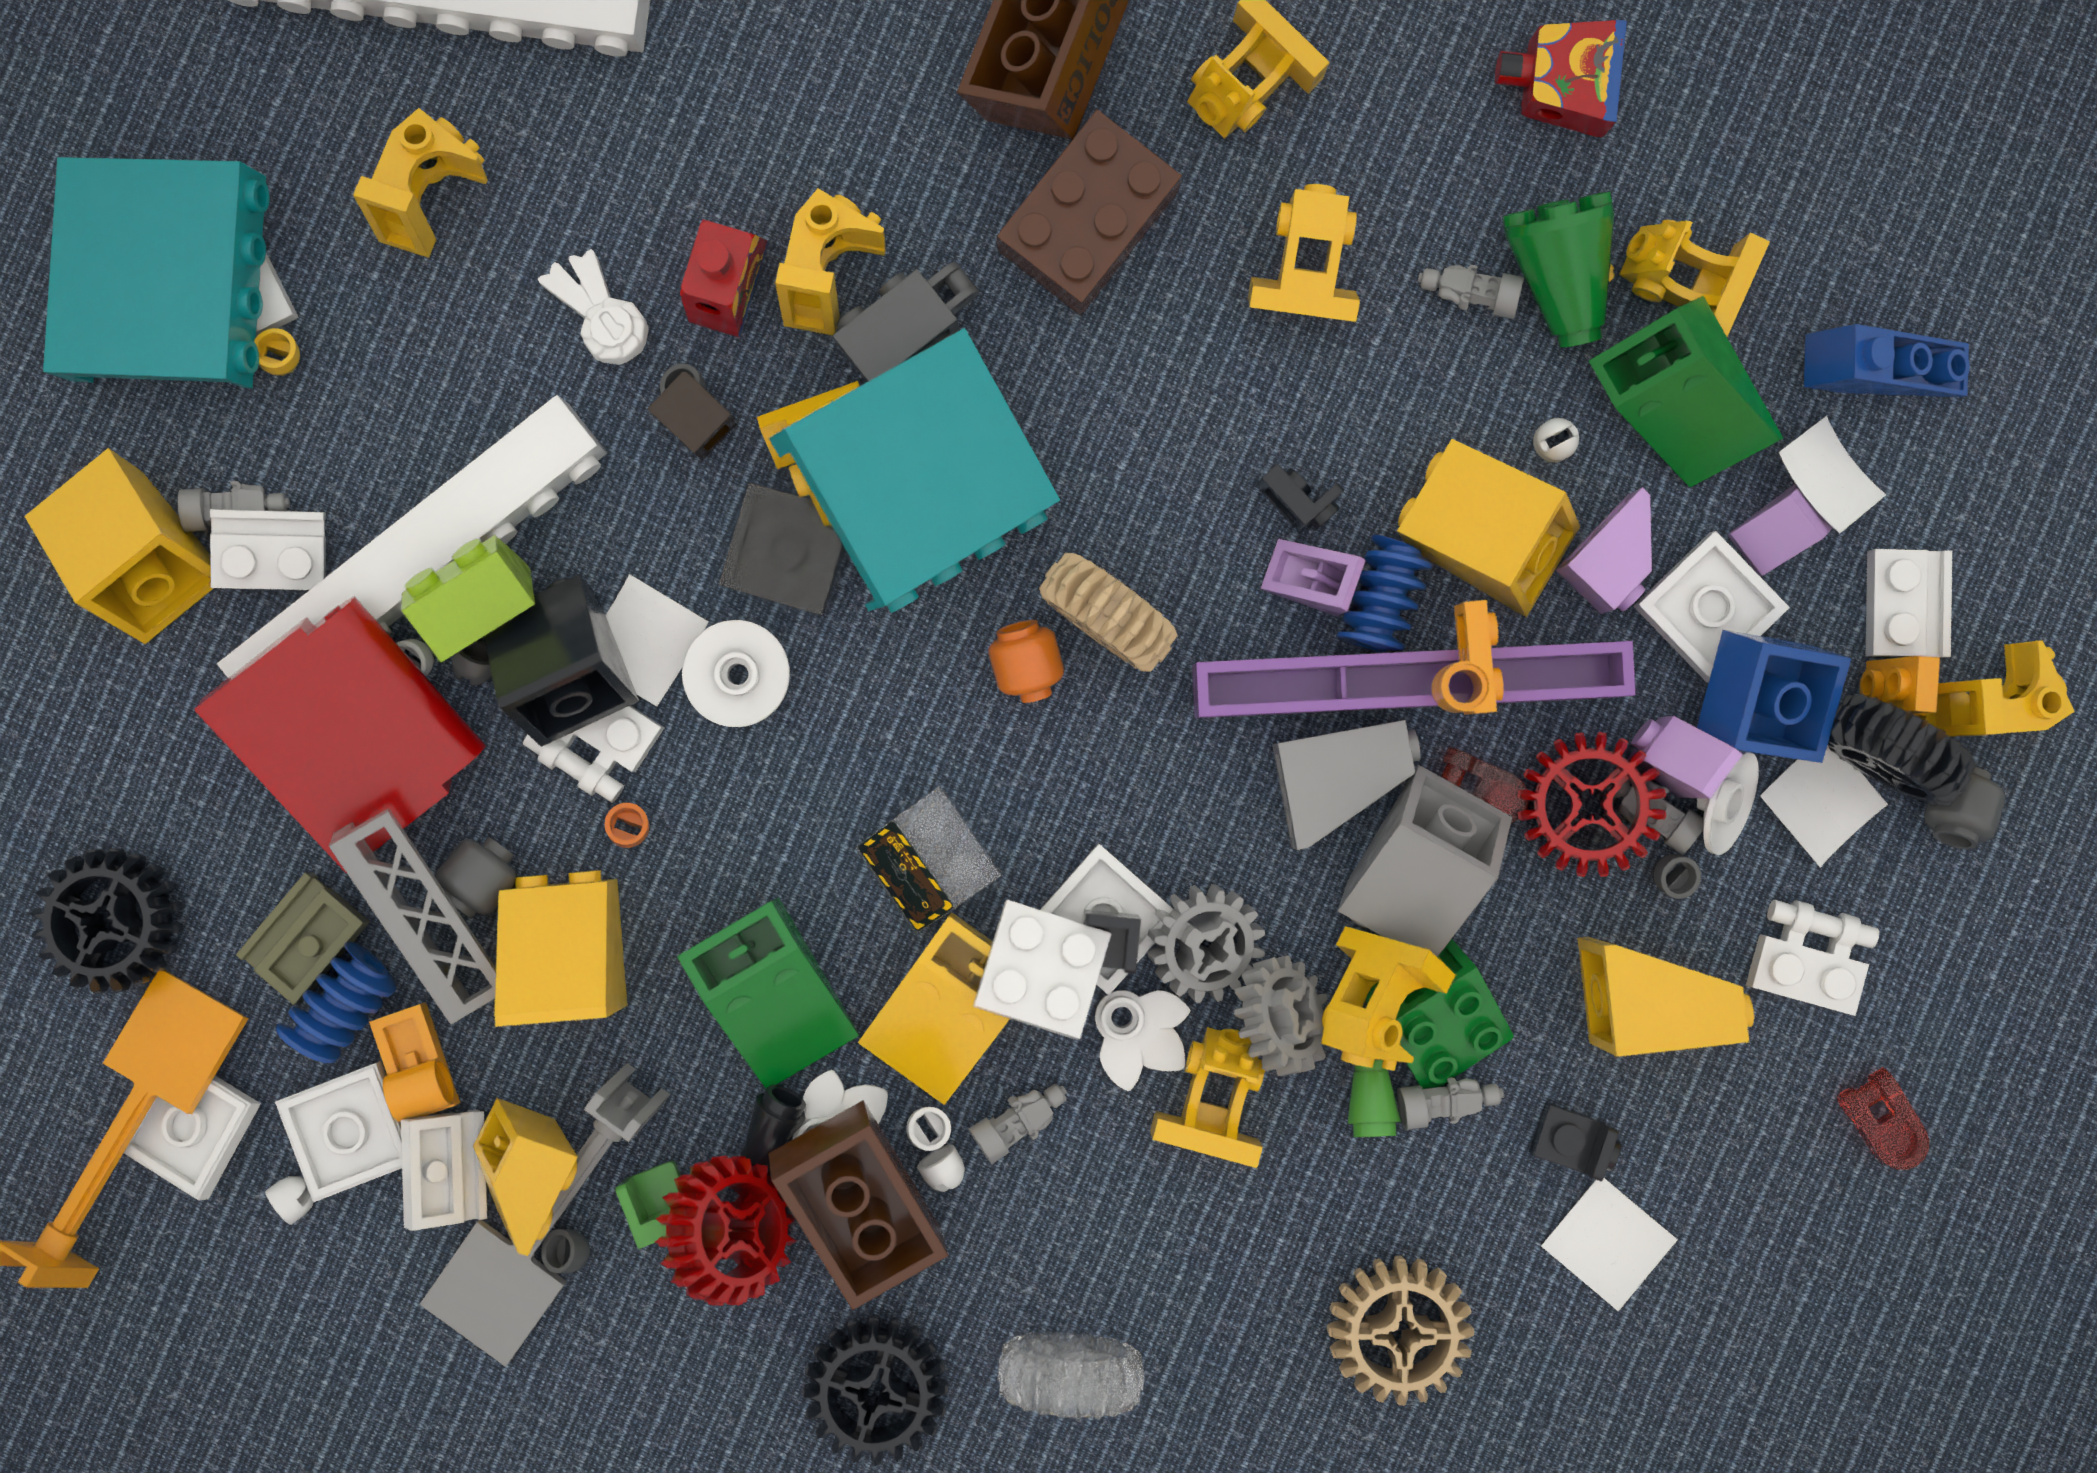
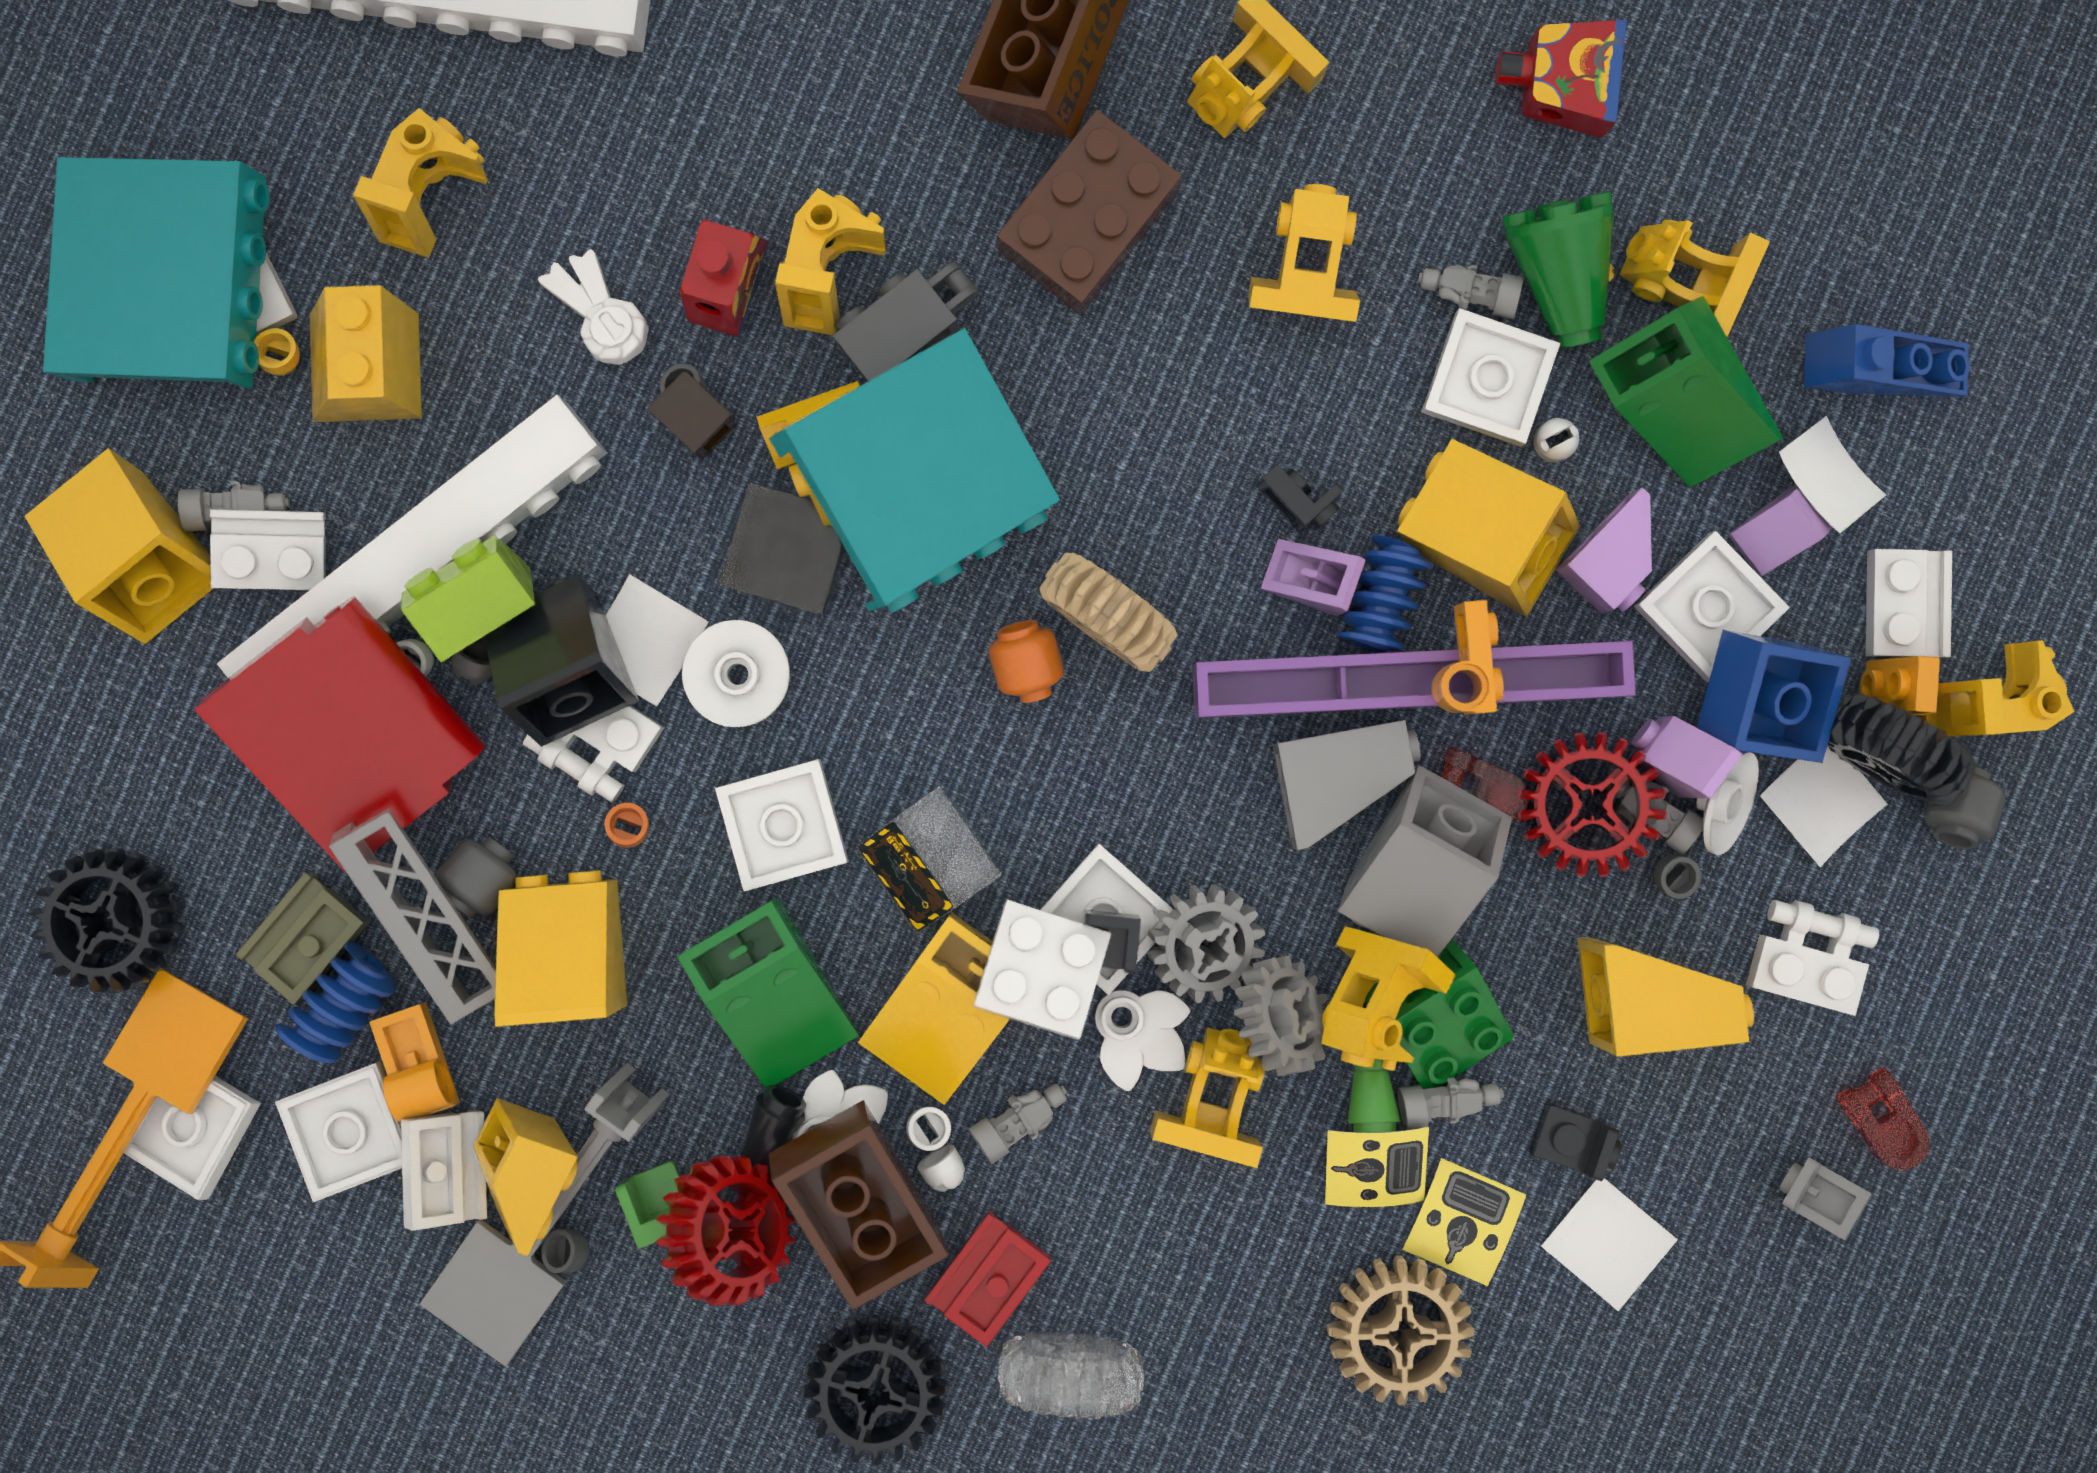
(290, 1198): white hinge -> none
(364, 356): none -> yellow slope
(782, 825): none -> white plate
(988, 1278): none -> red plate
(1376, 1168): none -> light yellow sticker
(1465, 1222): none -> light yellow sticker
(1490, 377): none -> white plate
(1824, 1197): none -> light grey bracket

